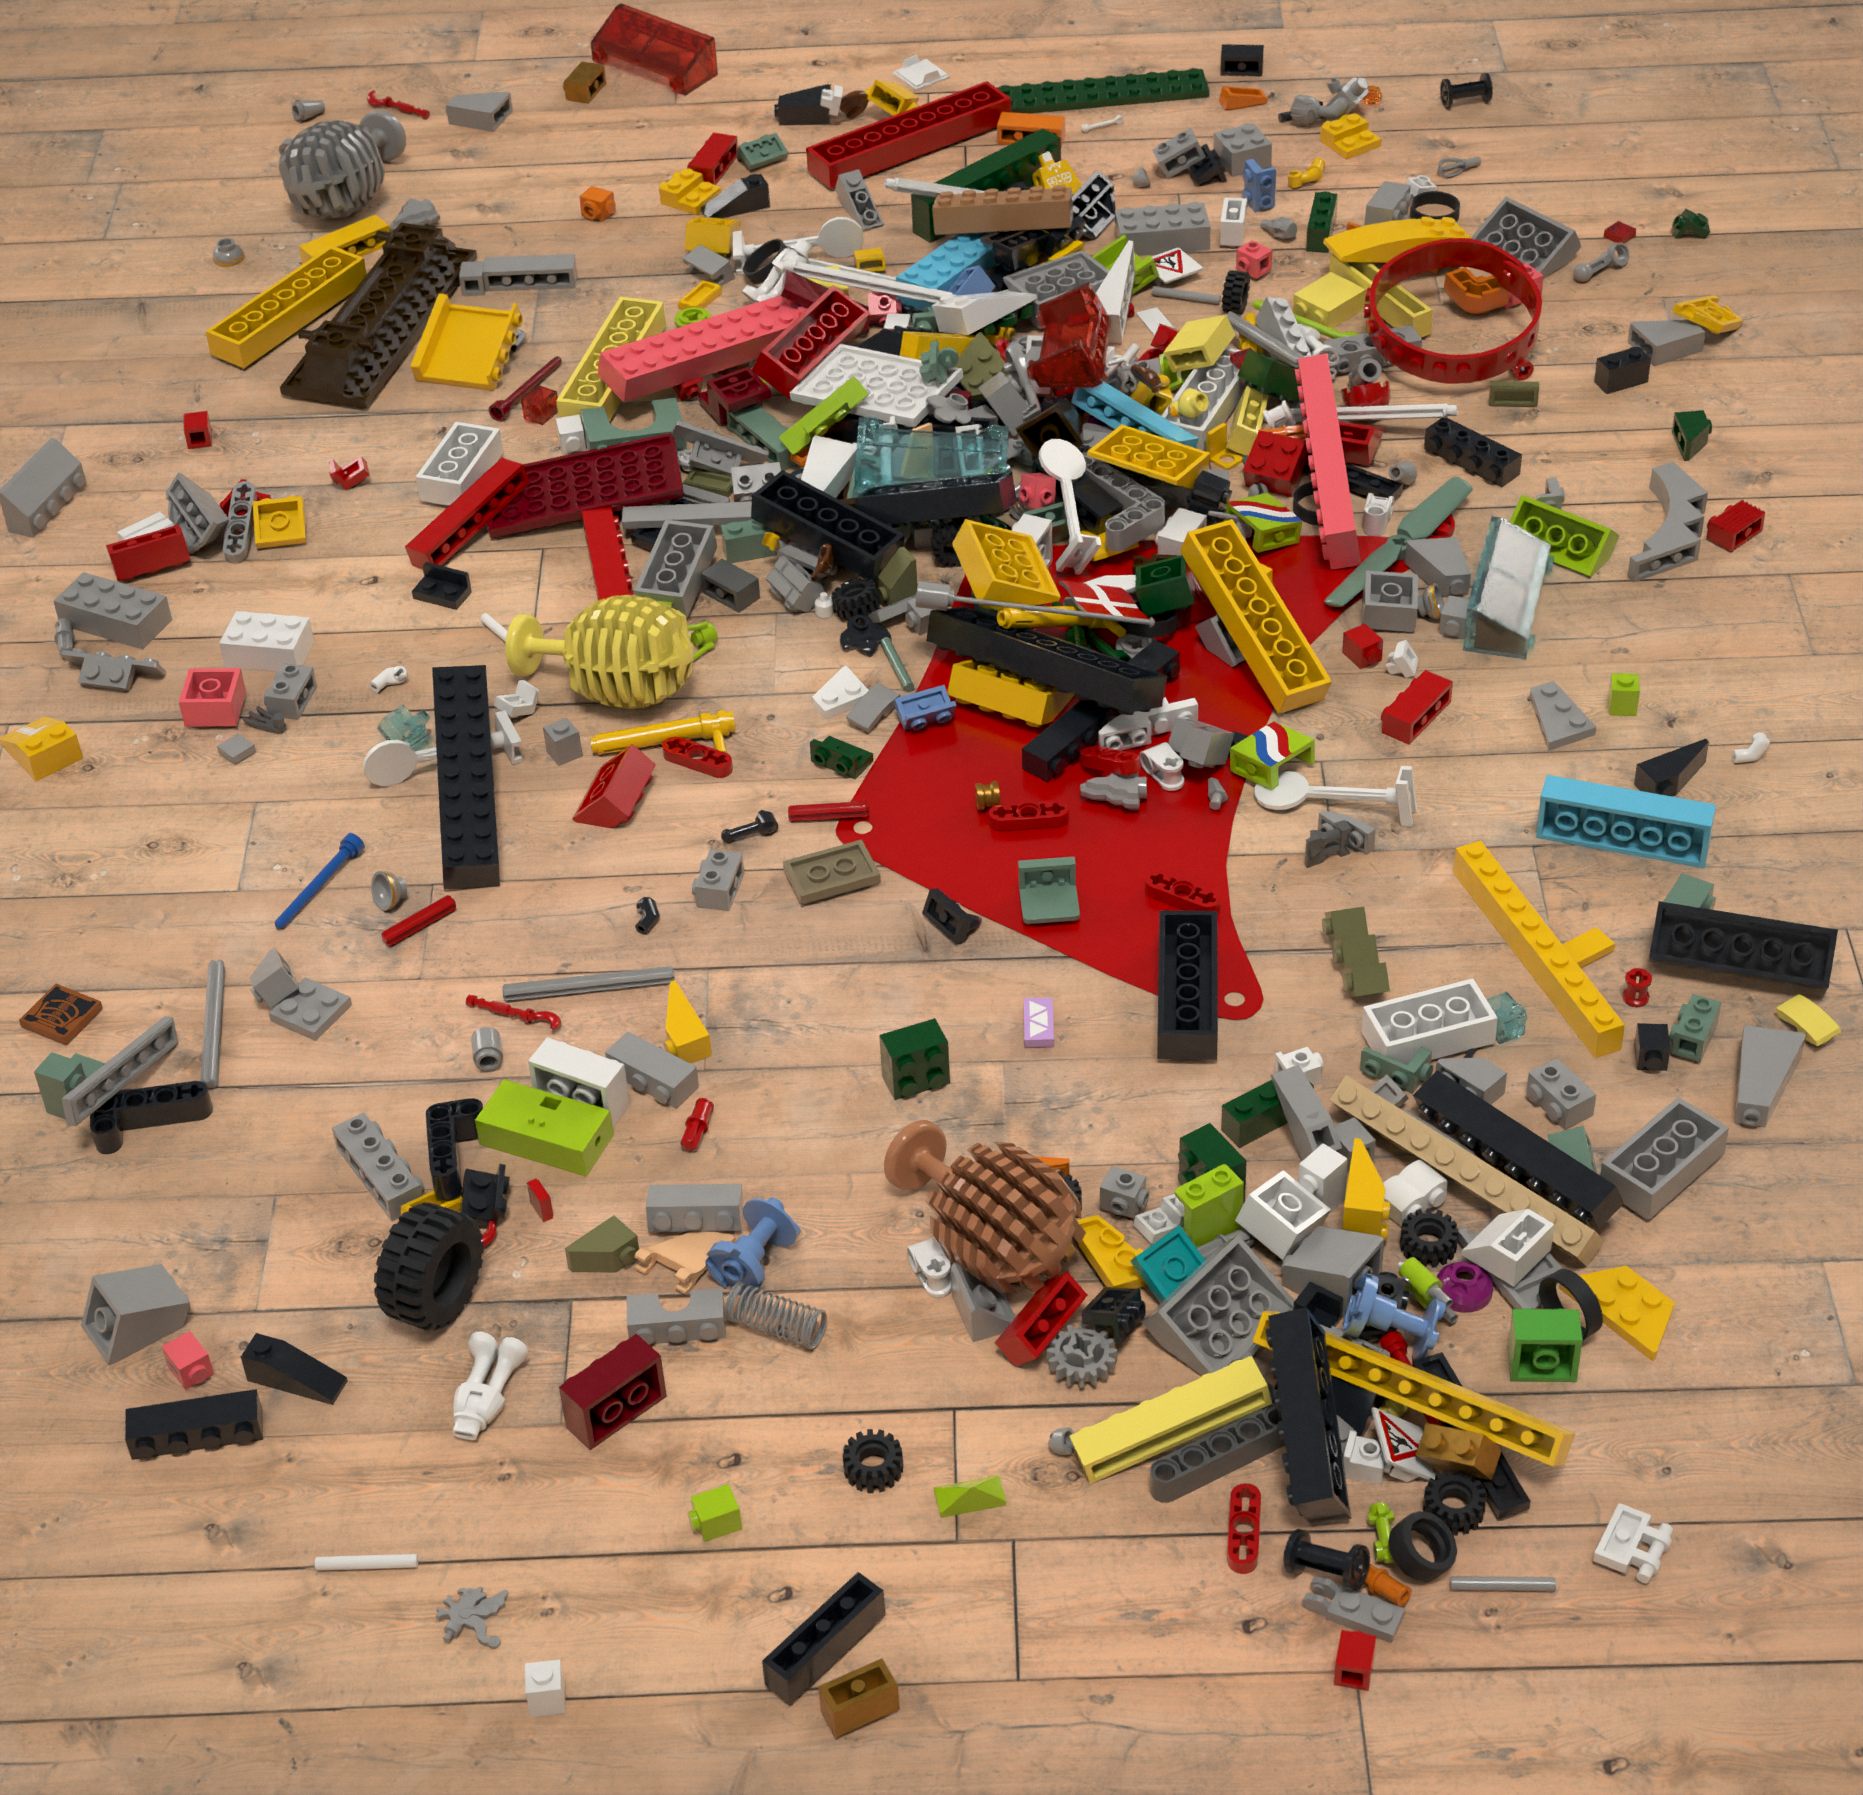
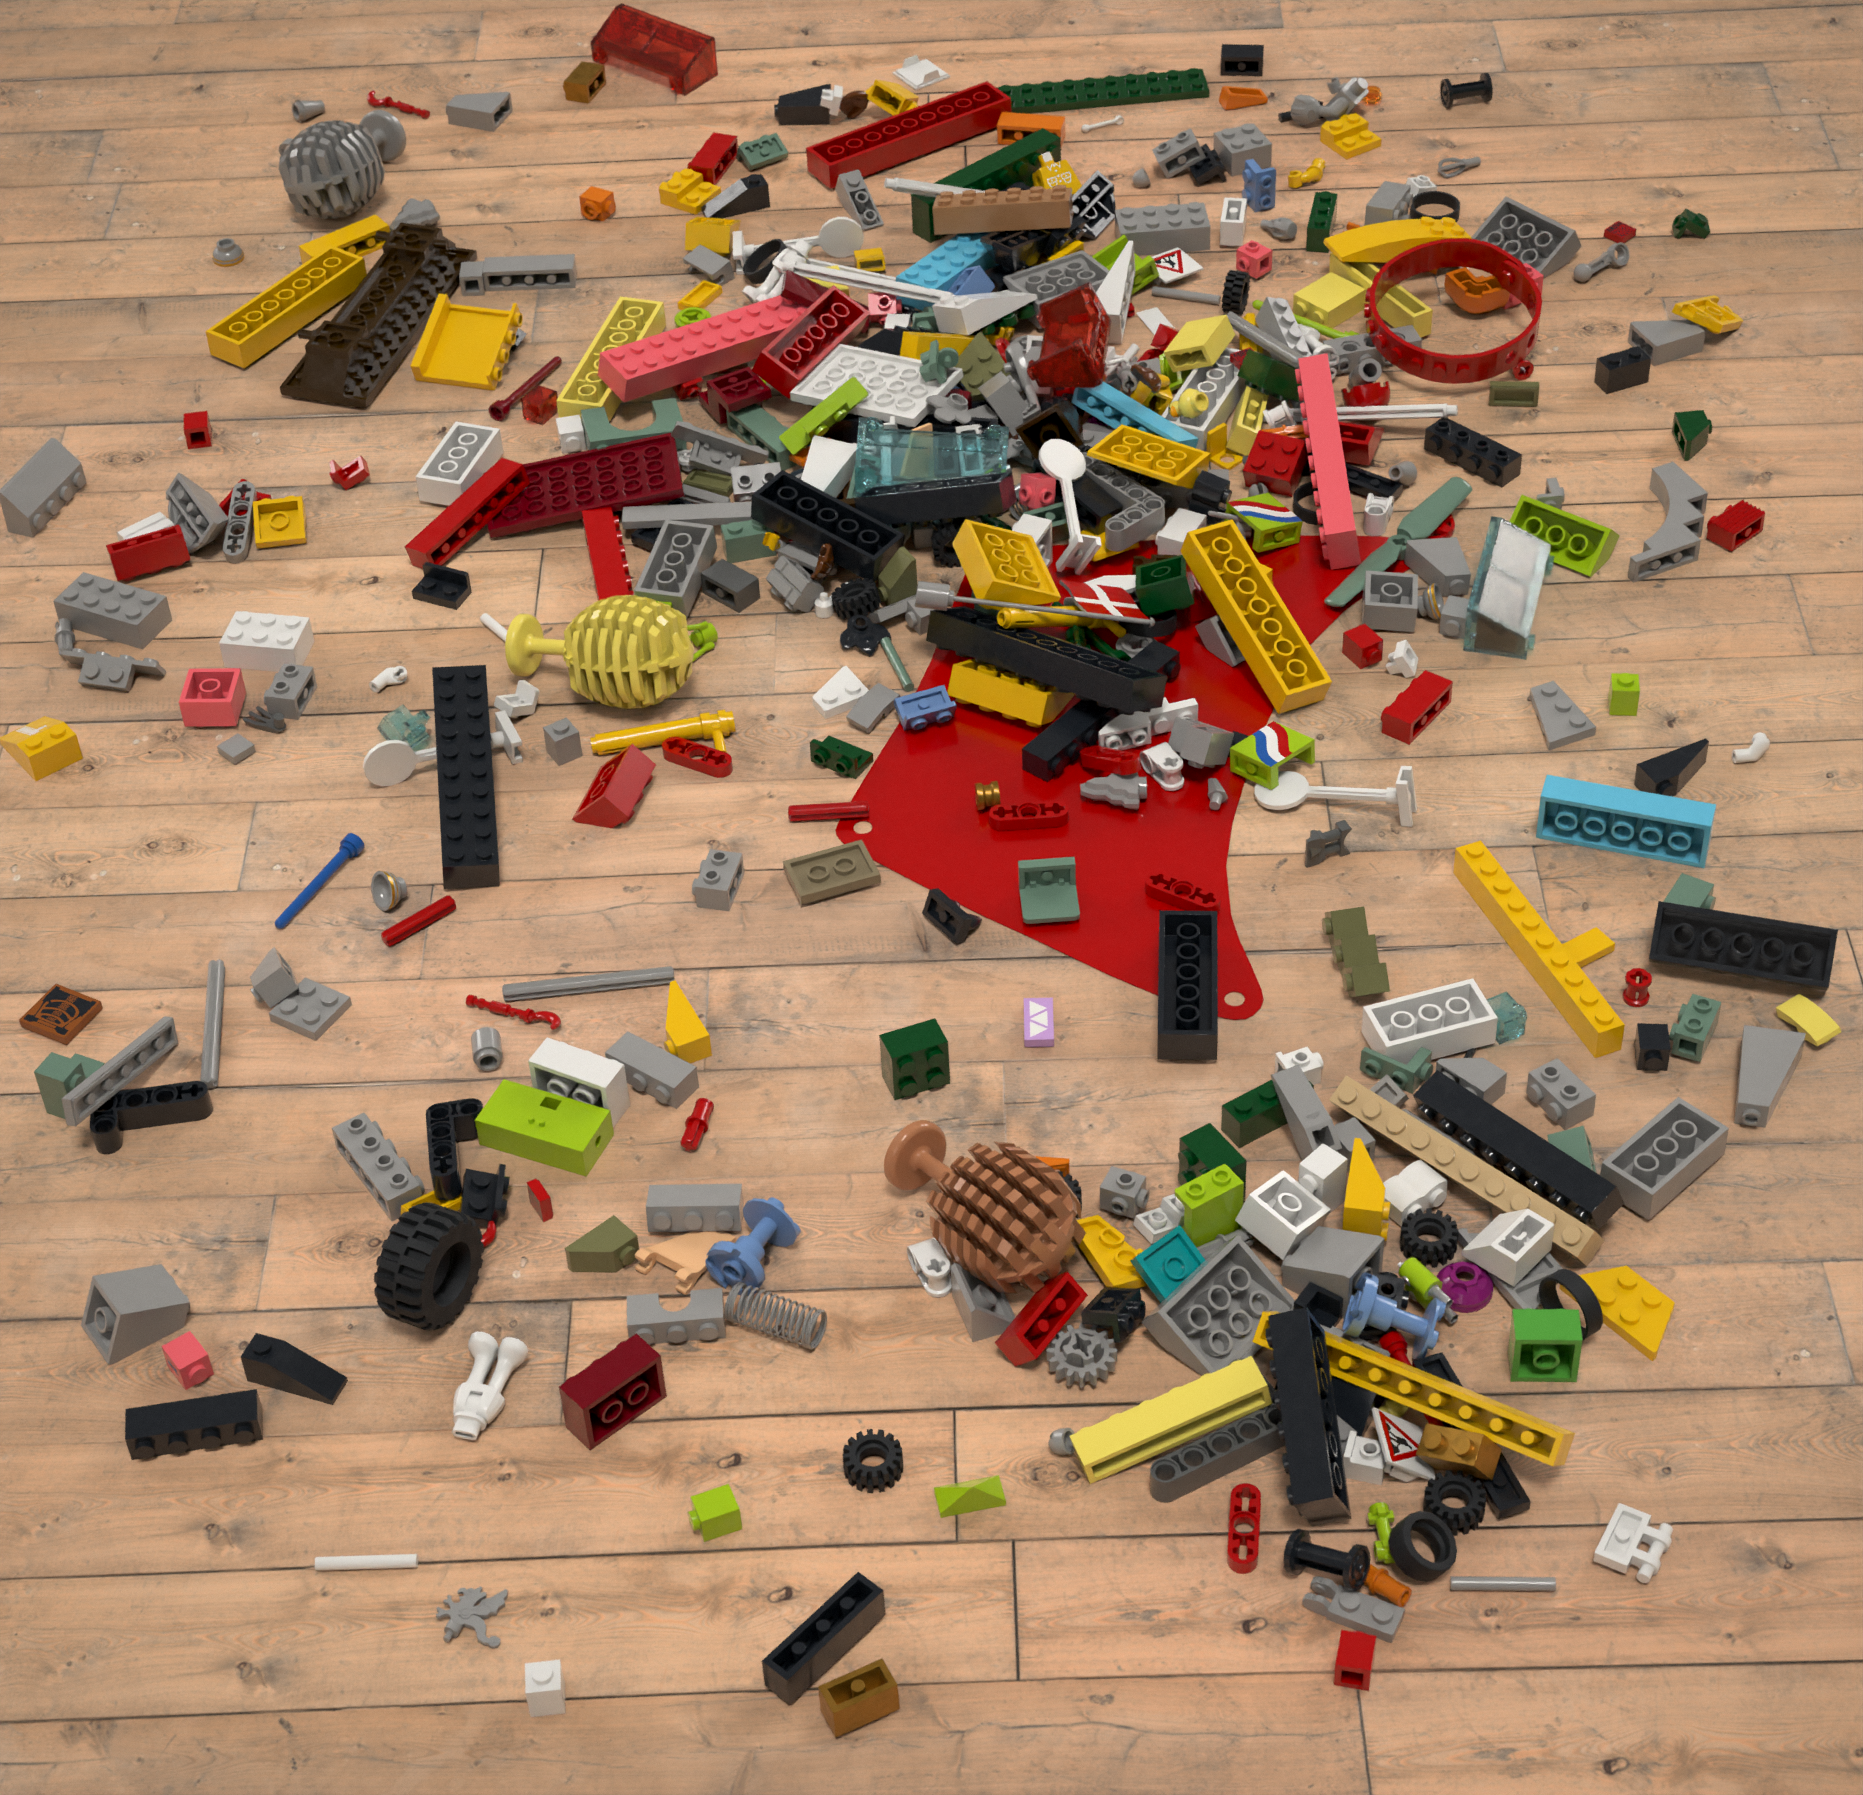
(650, 914): black arm -> none
(764, 823): black piece -> none
(1360, 837): light grey slope -> none

